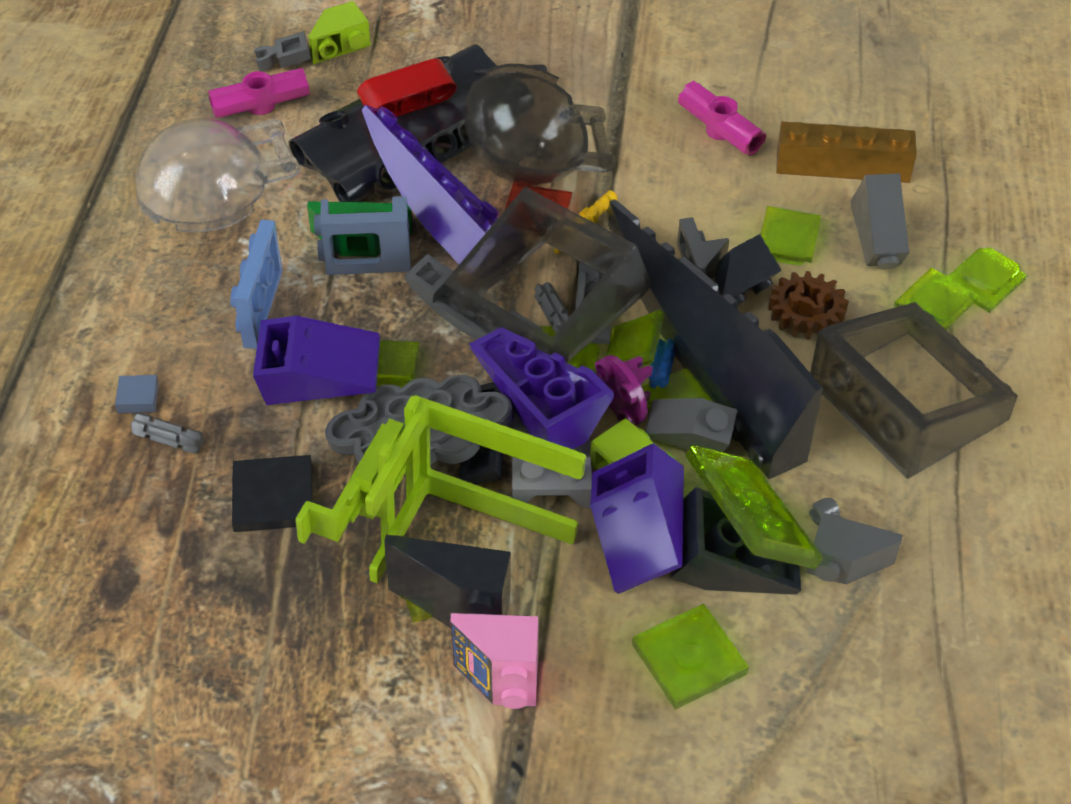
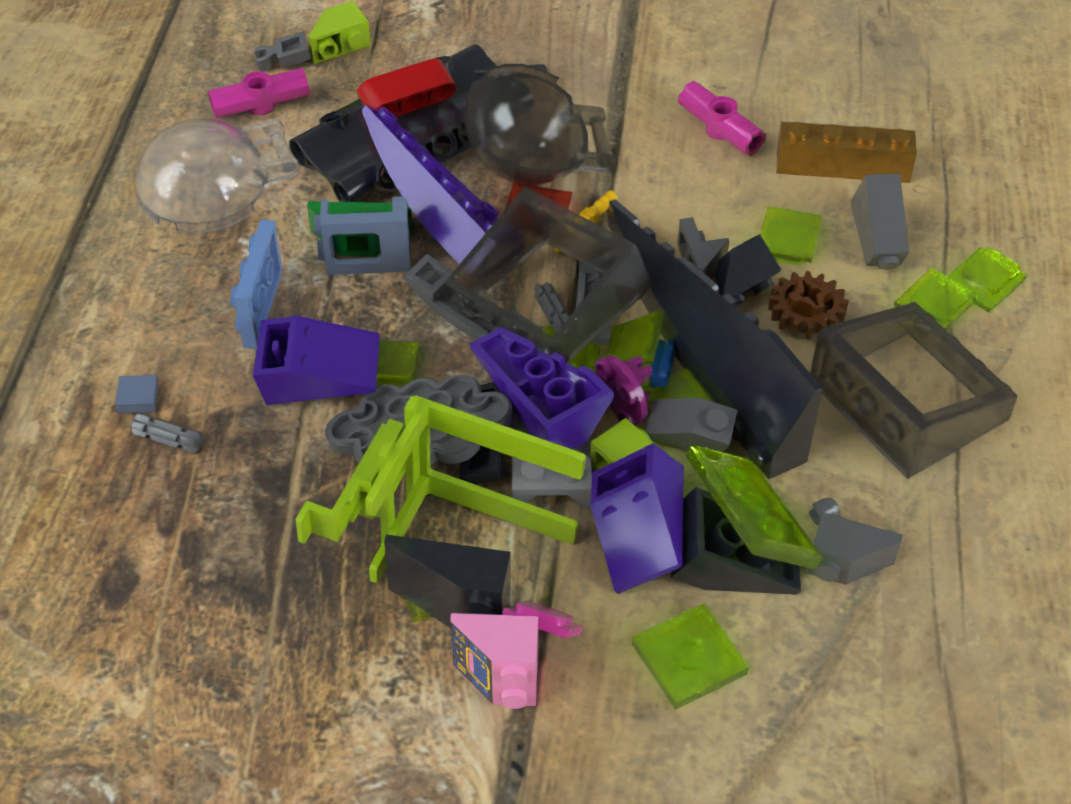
(270, 492): black tile -> none
(548, 618): none -> dark pink piece

